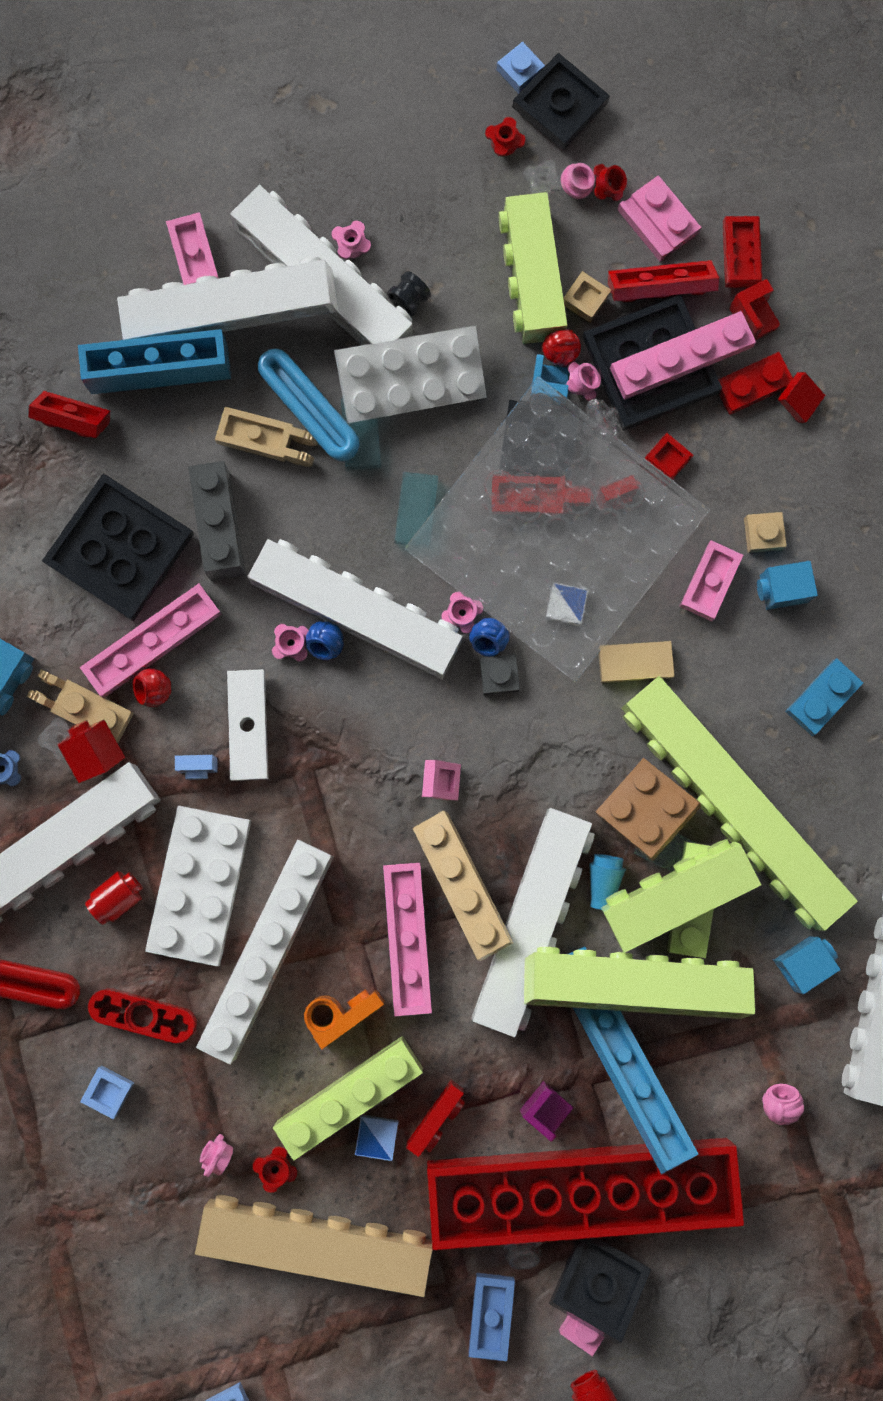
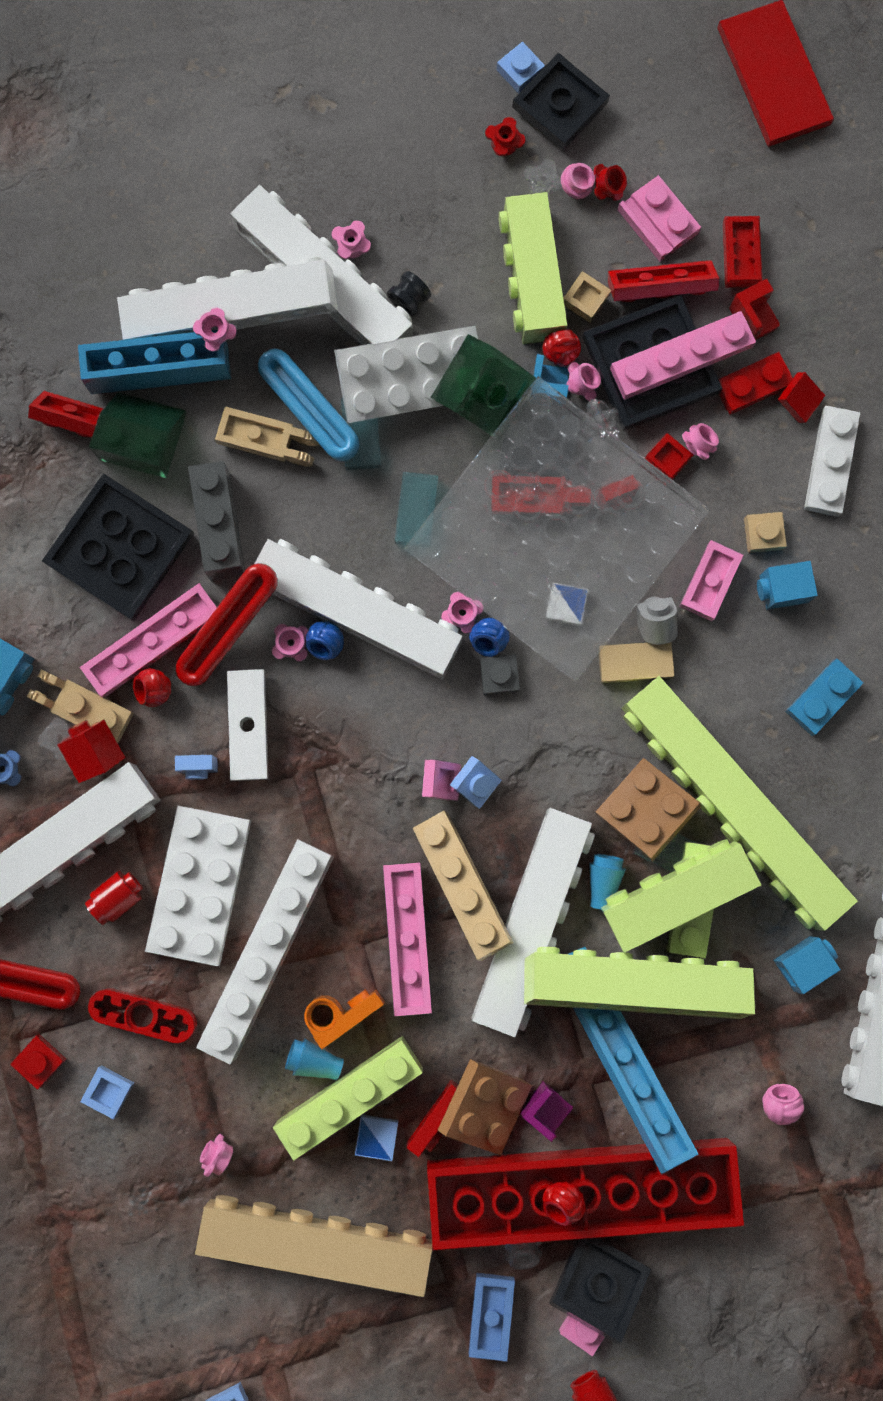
(38, 1061): none -> red plate
(138, 434): none -> clear green slope
(191, 248): bright pink plate -> none
(212, 319): none -> bright pink plate
(226, 624): none -> red piece
(272, 1180): red plate -> none
(310, 1061): none -> dark azure cone
(475, 782): none -> light blue plate
(482, 385): none -> clear green slope
(484, 1107): none -> medium nougat plate
(564, 1203): none -> red piece
(657, 620): none -> light grey plate
(701, 440): none -> bright pink plate
(775, 73): none -> red tile
(832, 461): none -> white plate

